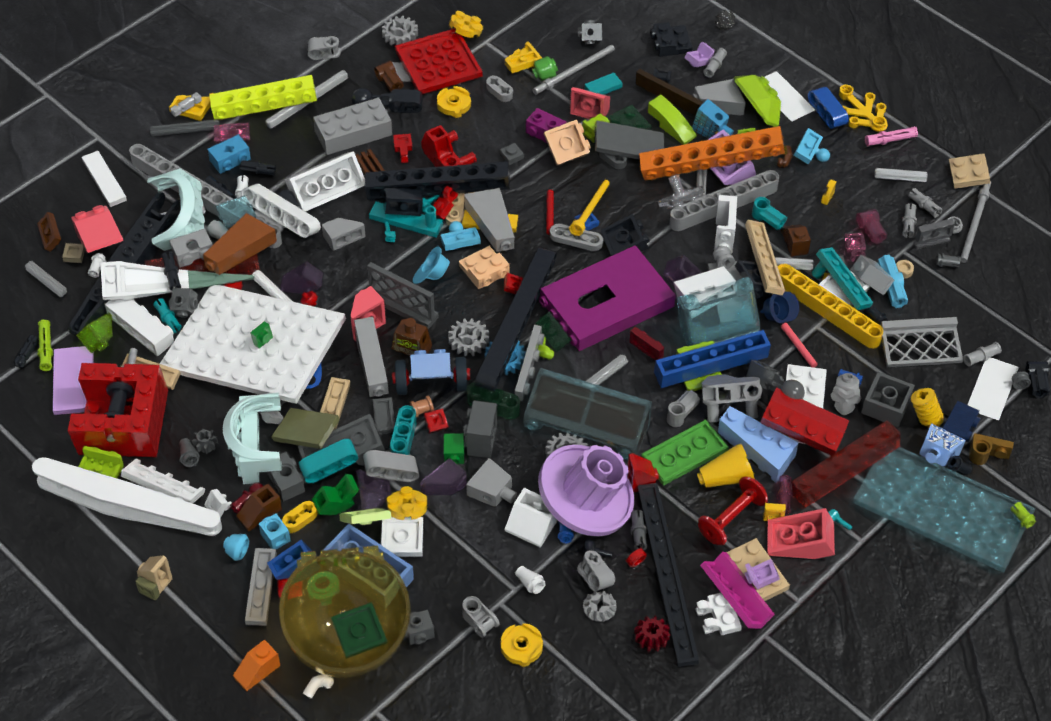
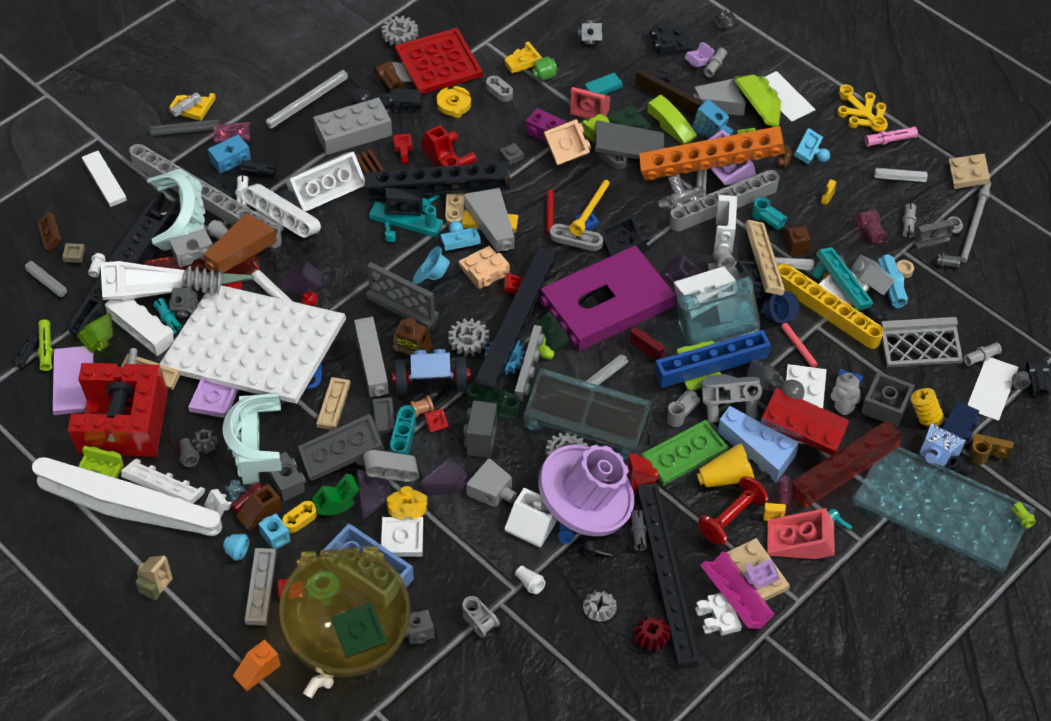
(96, 228): coral slope -> none
(171, 270): black pin -> none
(201, 280): none -> light grey piece
(212, 399): none -> lavender plate
(234, 210): clear light blue piece -> none
(234, 489): none -> clear light blue piece
(261, 334): green plate -> none
(263, 97): neon yellow brick -> none
(272, 417): light grey plate -> none
(286, 562): blue slope -> none
(305, 428): olive tile -> none
(322, 48): light grey piece -> none
(328, 460): teal beam -> none
(342, 232): light grey slope -> none
(365, 516): yellowish green plate -> none
(368, 304): coral slope -> none
(444, 205): red plate -> none
(454, 447): green brick -> none
(466, 25): yellow plate -> none
(524, 655): yellow plate -> none
(549, 83): light grey bar -> none
(596, 573): light grey piece -> none
(636, 557): red tile -> none
(828, 107): blue beam -> none
(856, 244): clear pink plate -> none
(925, 202): light grey pin -> none

